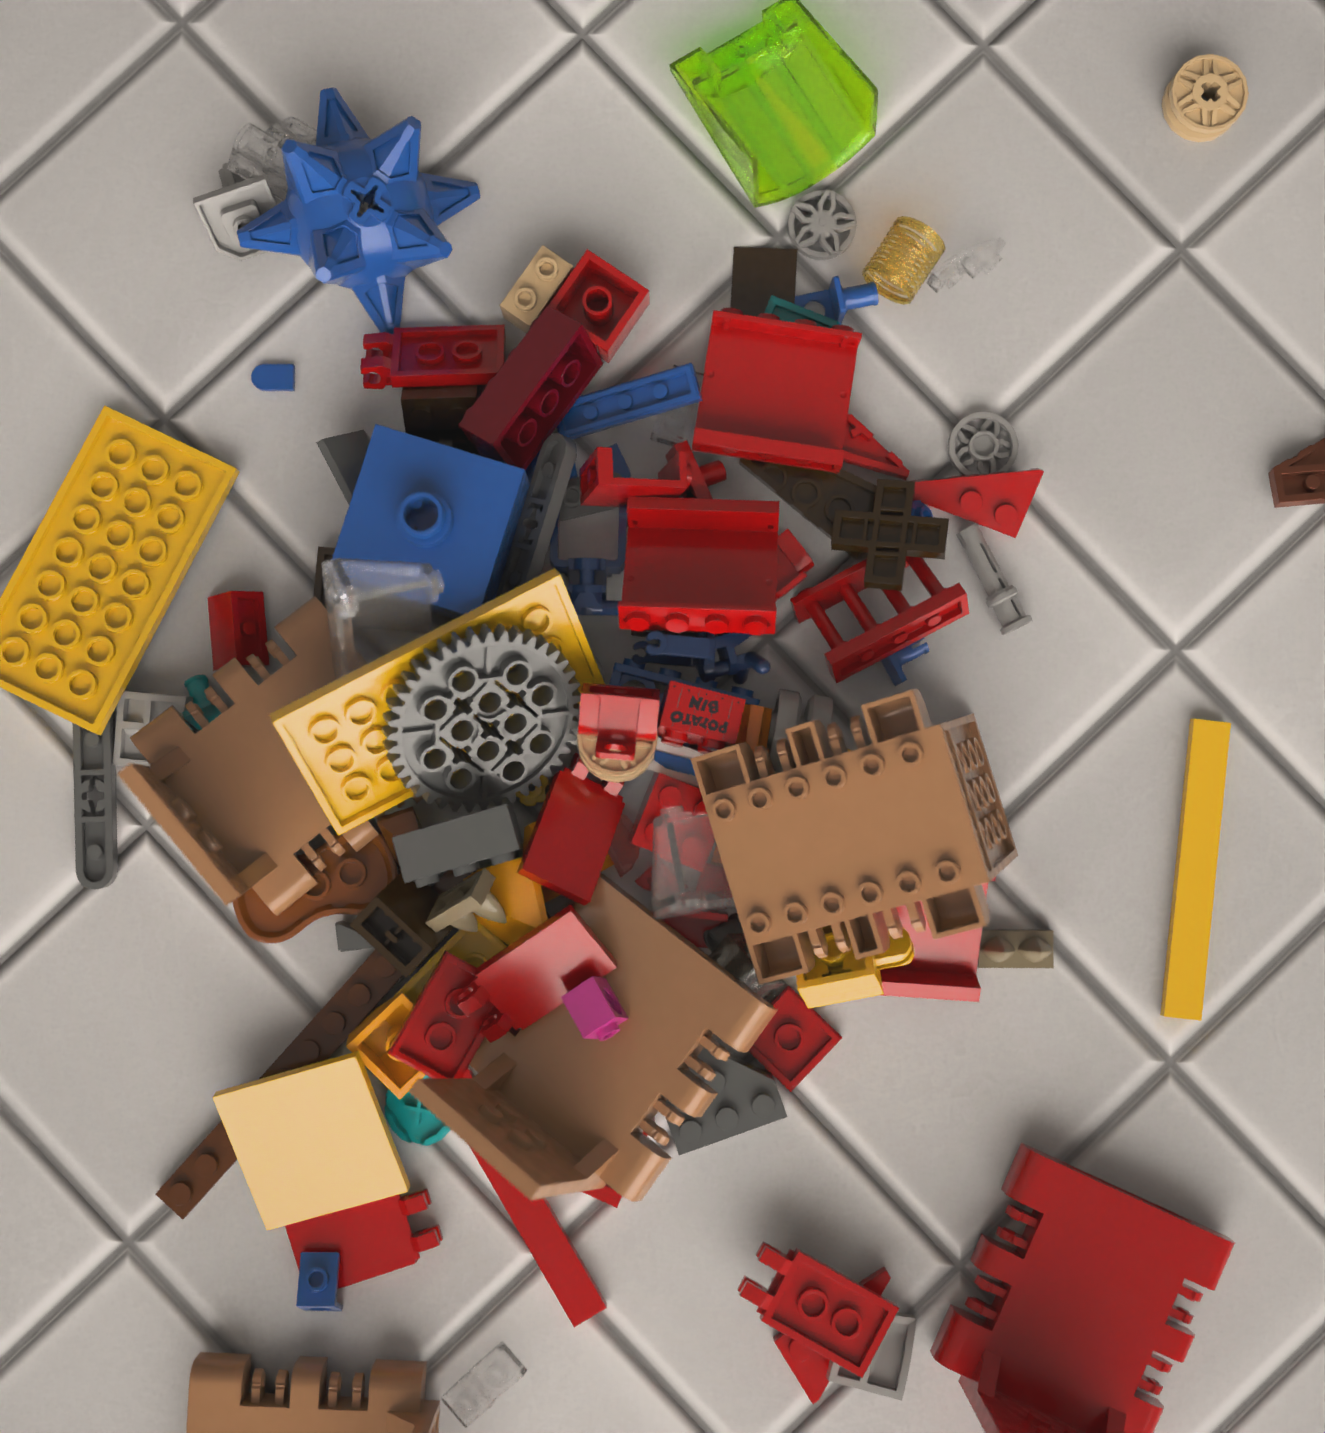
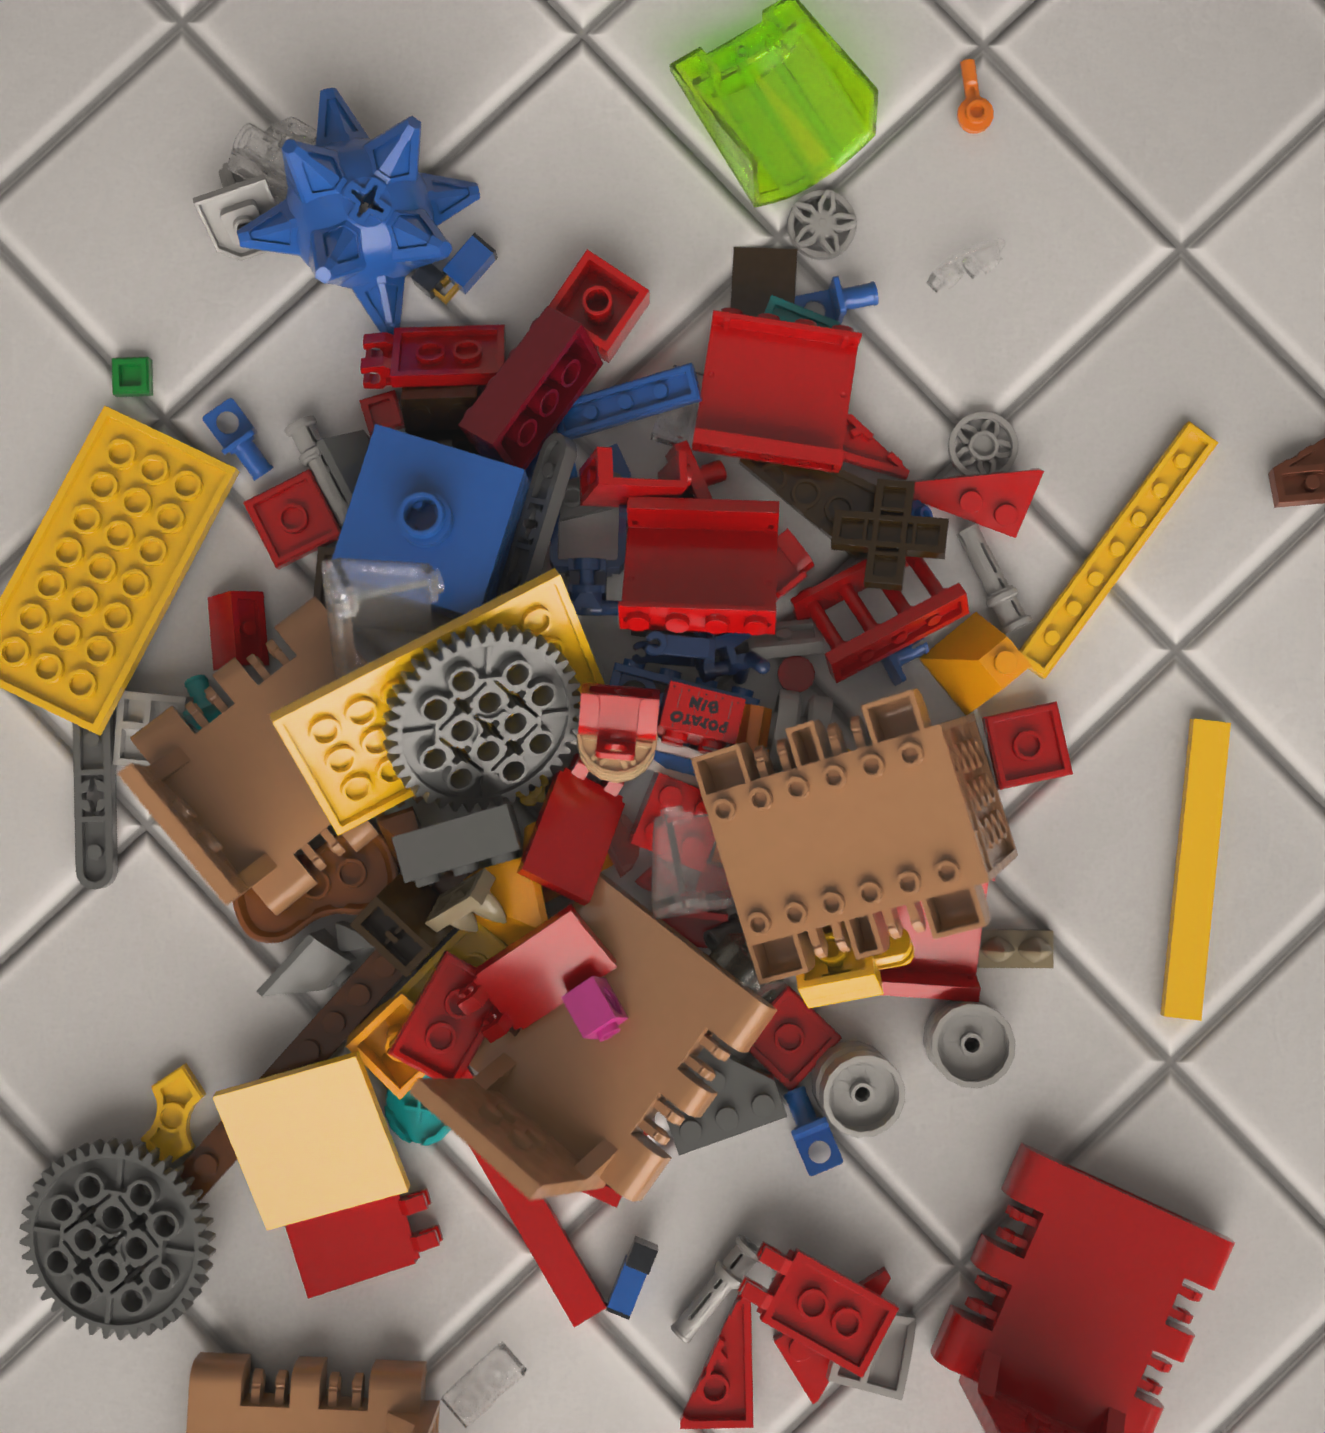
(56, 1229): none -> dark grey gear
(132, 377): none -> green tile
(175, 1100): none -> yellow tile
(240, 441): none -> blue bracket
(274, 377): blue piece -> none
(293, 519): none -> red plate
(305, 437): none -> light grey pin
(310, 967): none -> dark grey slope
(318, 1281): blue bracket -> none
(382, 410): none -> red tile
(462, 270): none -> piece
(535, 288): tan brick -> none
(631, 1277): none -> piece
(726, 1382): none -> red wing
(727, 1276): none -> light grey pin
(790, 639): none -> light grey plate
(796, 674): none -> red tile
(810, 1130): none -> blue bracket
(858, 1089): none -> light grey wheel
(895, 272): clear yellow piece -> none
(974, 662): none -> light orange slope
(975, 111): none -> orange plate
(986, 1057): none -> light grey wheel
(1027, 745): none -> red plate
(1116, 548): none -> yellow tile
(1216, 80): tan wheel -> none

